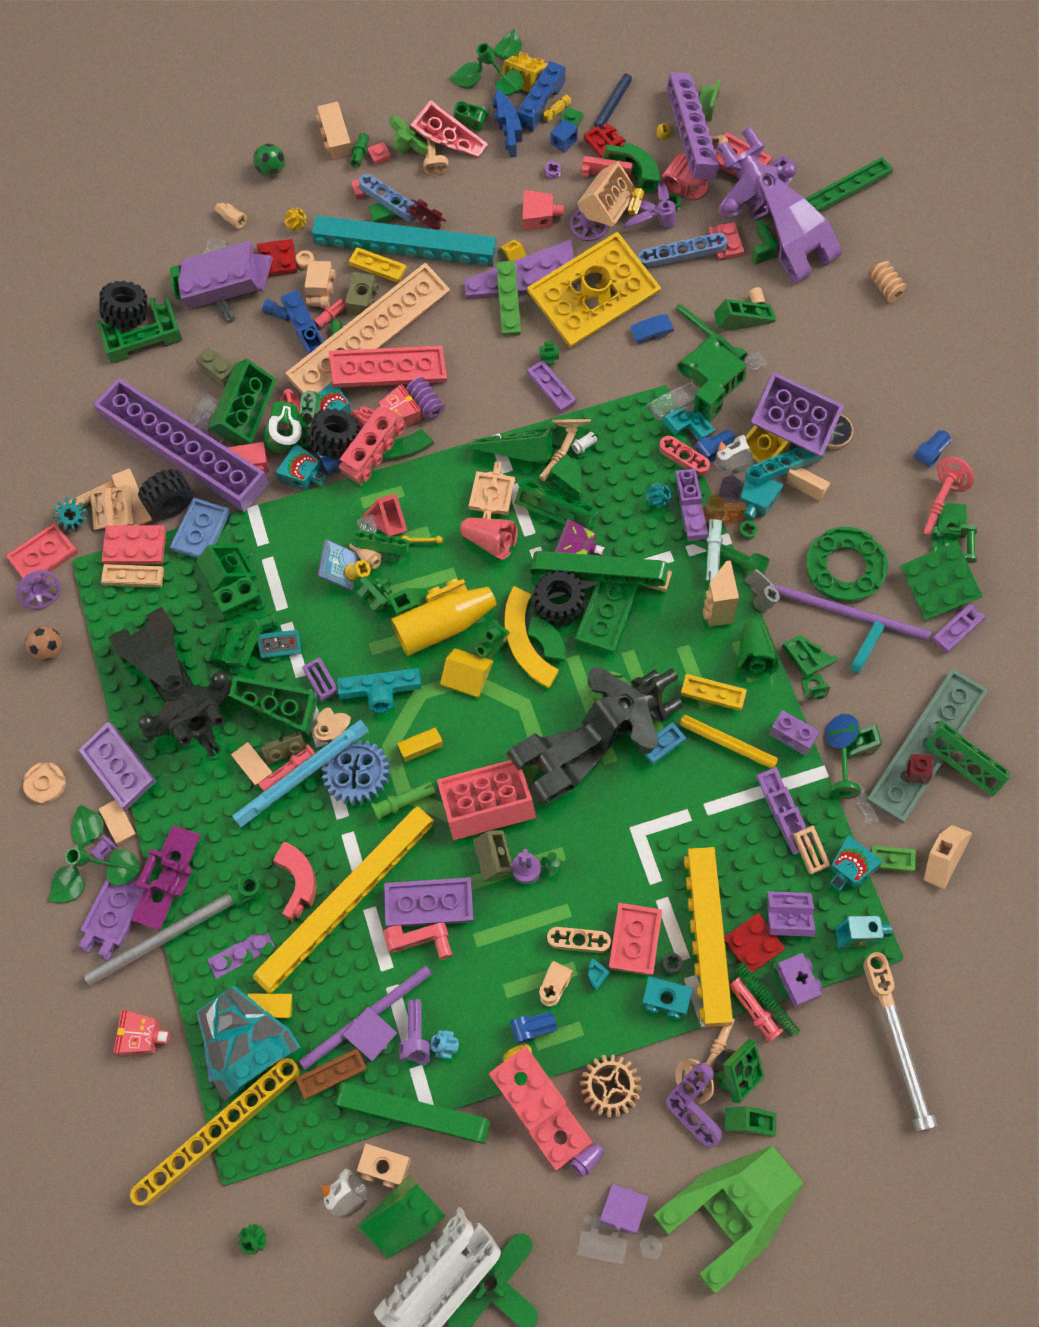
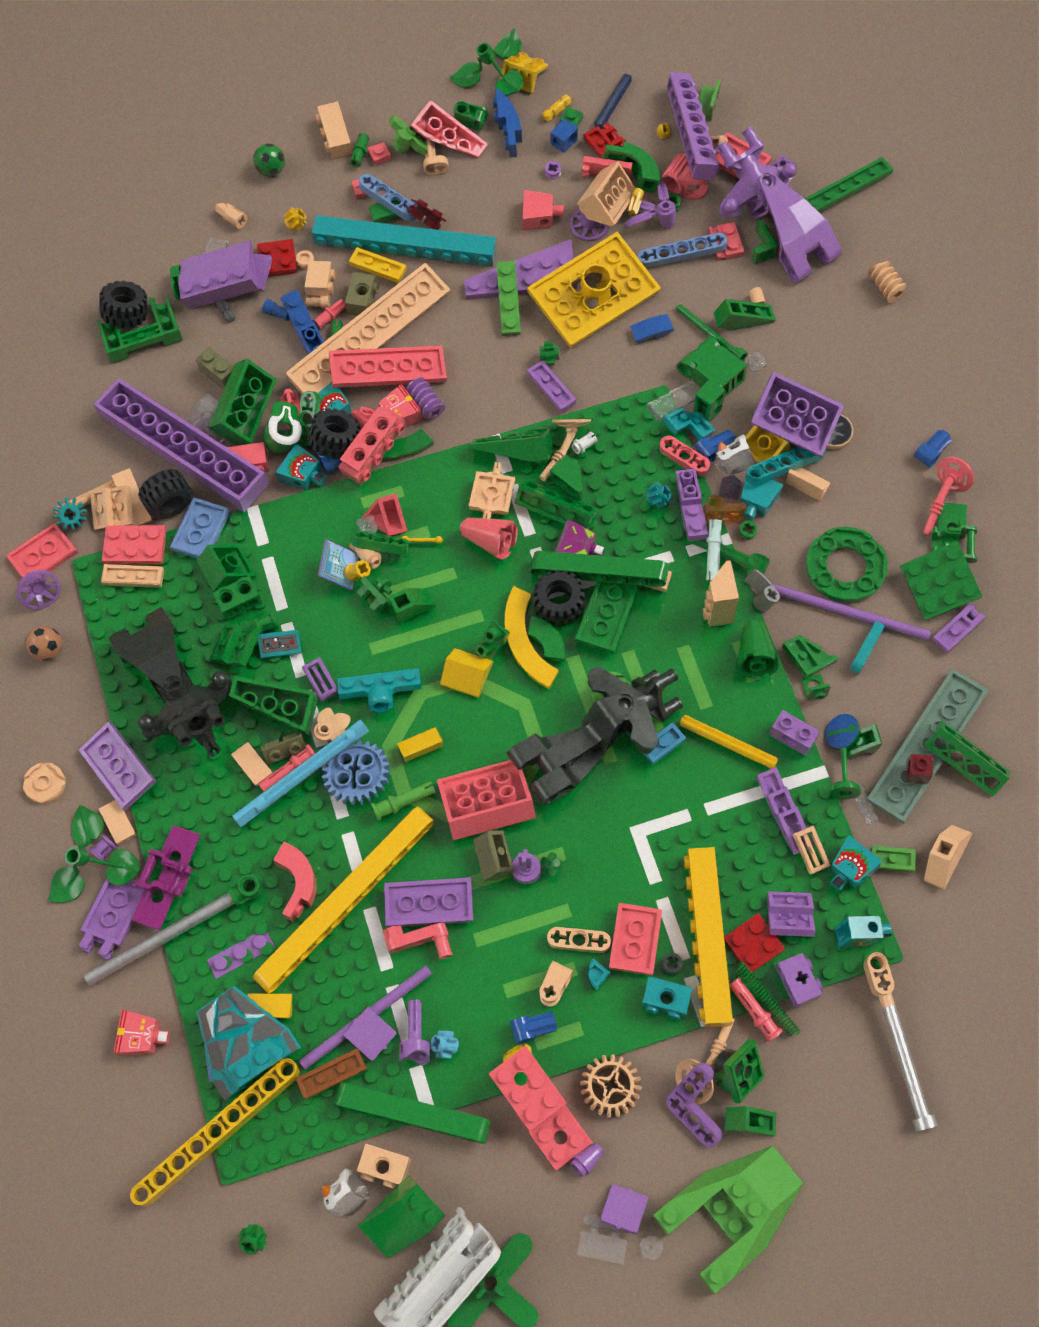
(445, 615): yellow piece -> none
(513, 250): yellow slope -> none
(549, 82): blue arch -> none
(713, 692): yellow plate -> none

